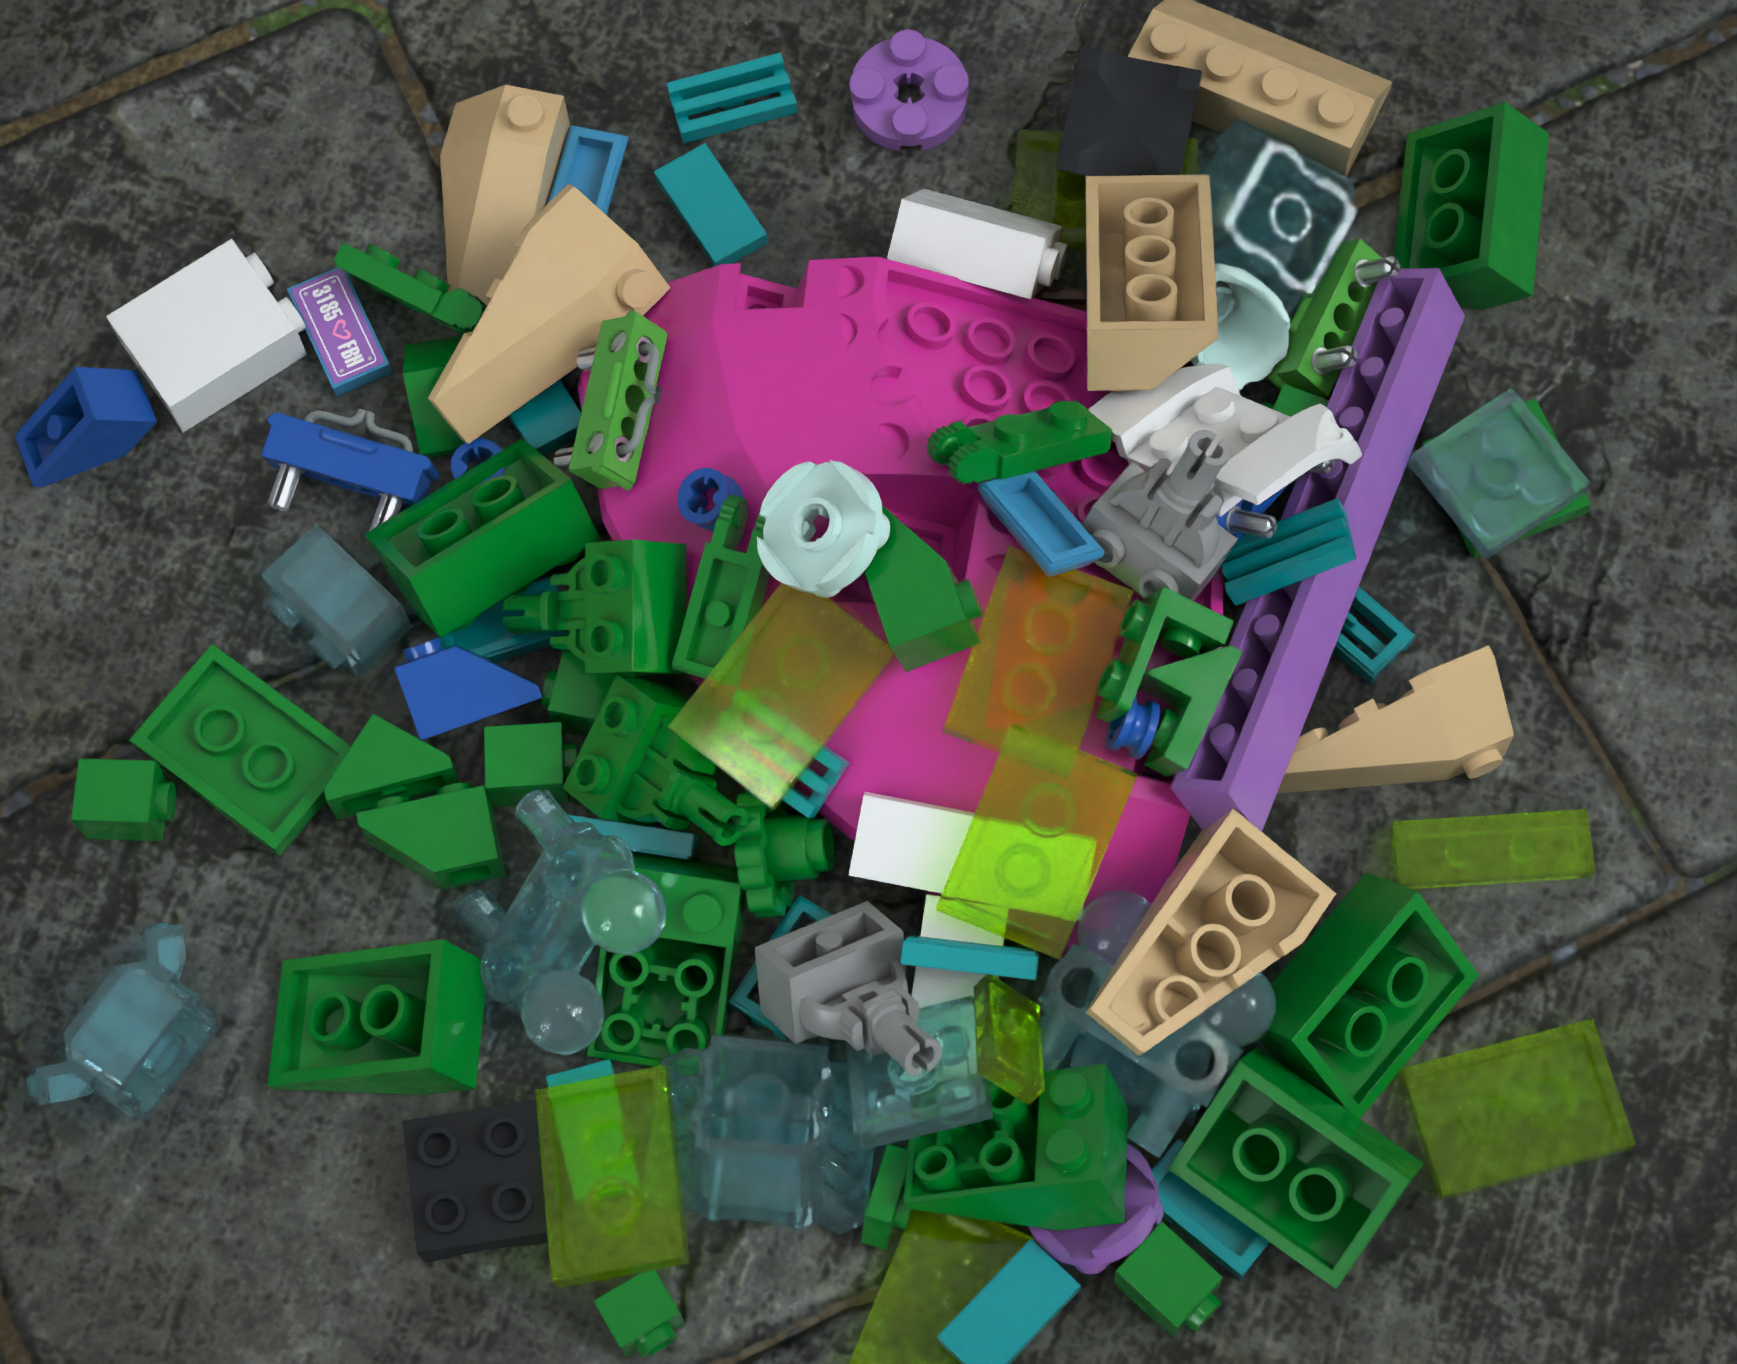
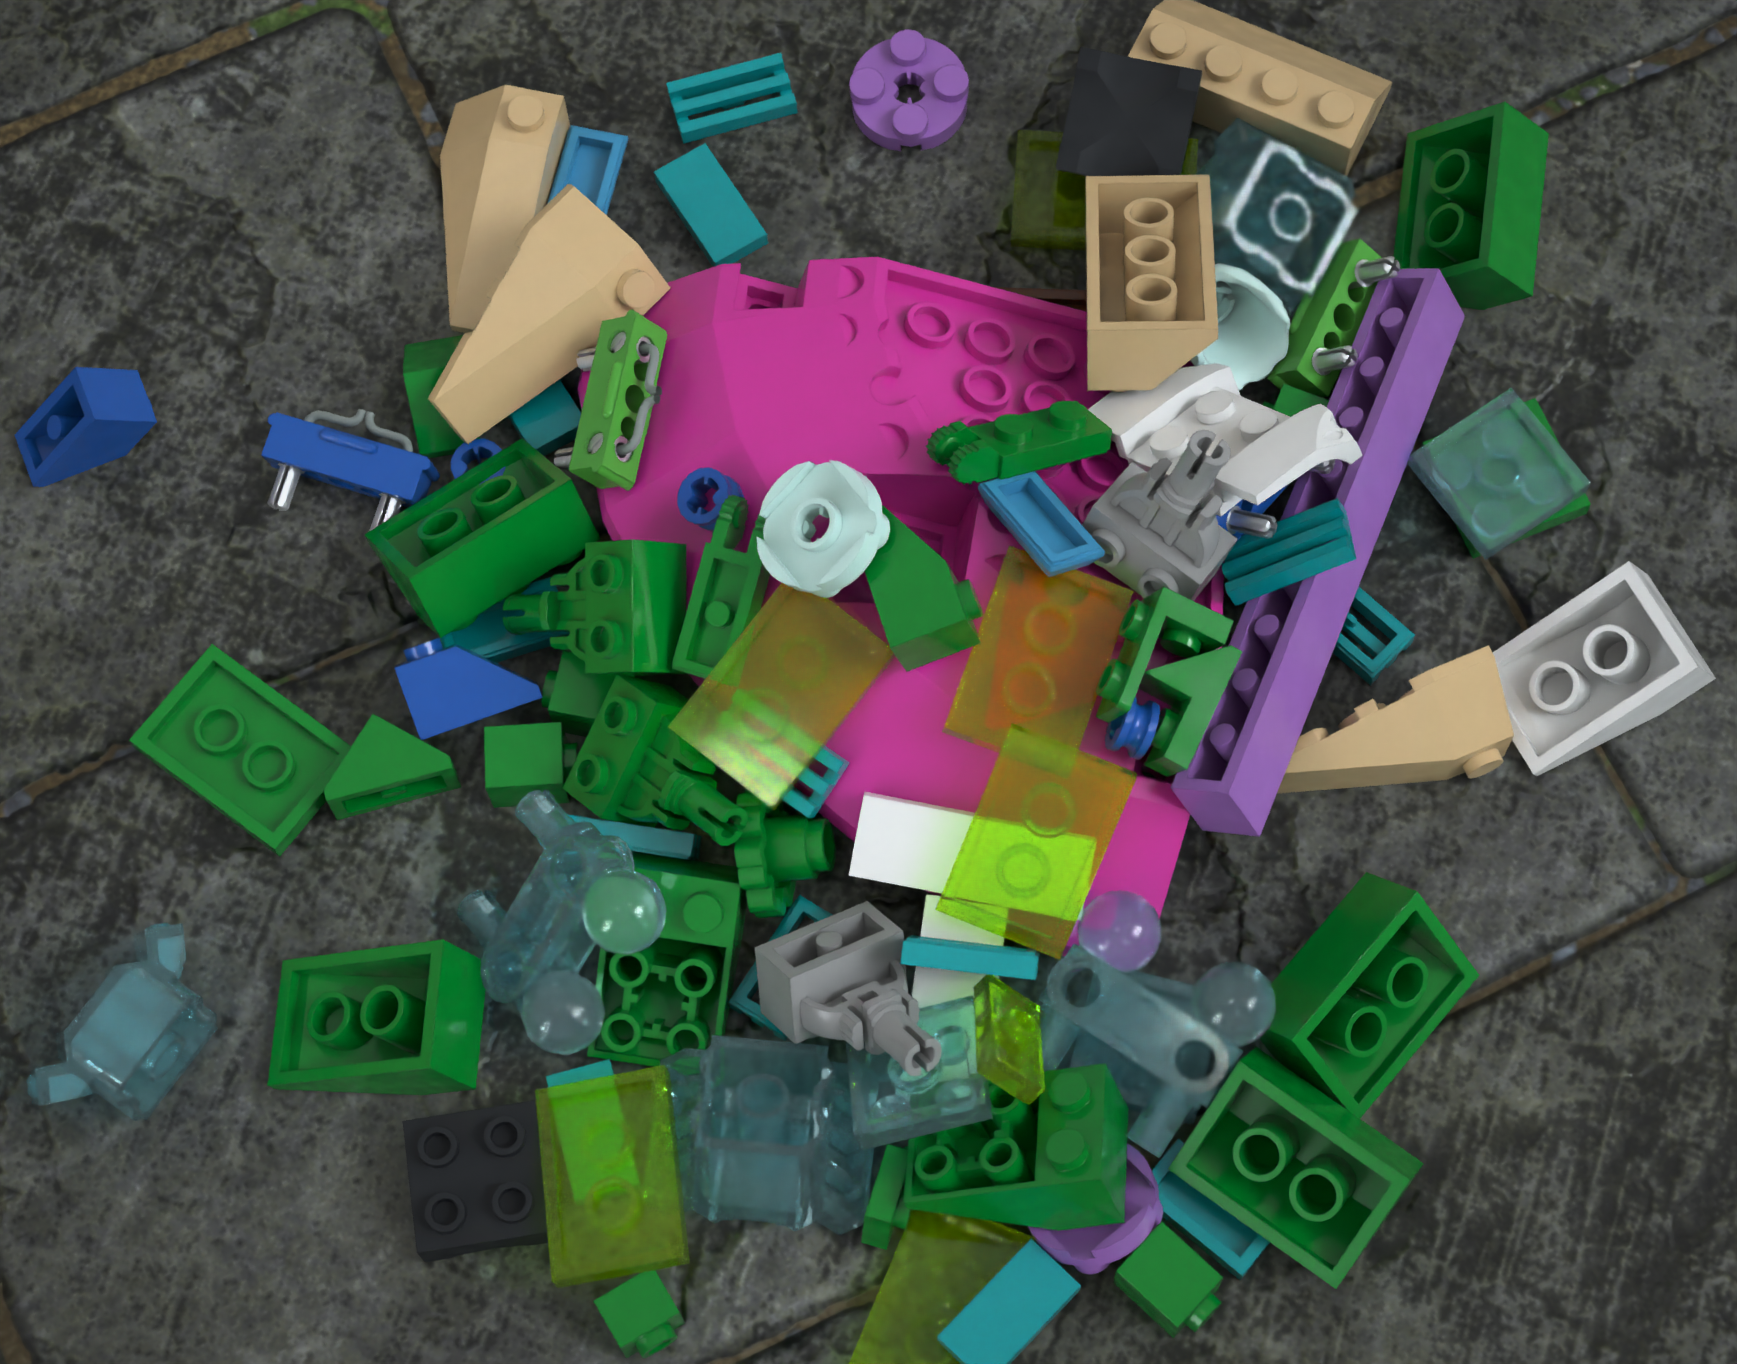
(122, 799): green brick -> none
(209, 333): white brick -> none
(335, 602): clear light blue brick -> none
(339, 331): medium lavender tile -> none
(421, 293): green hinge -> none
(439, 837): green slope -> none
(977, 243): white brick -> none
(1211, 928): tan wedge -> none
(1492, 849): clear neon green tile -> none
(1516, 1109): clear neon green tile -> none
(1596, 669): none -> white slope

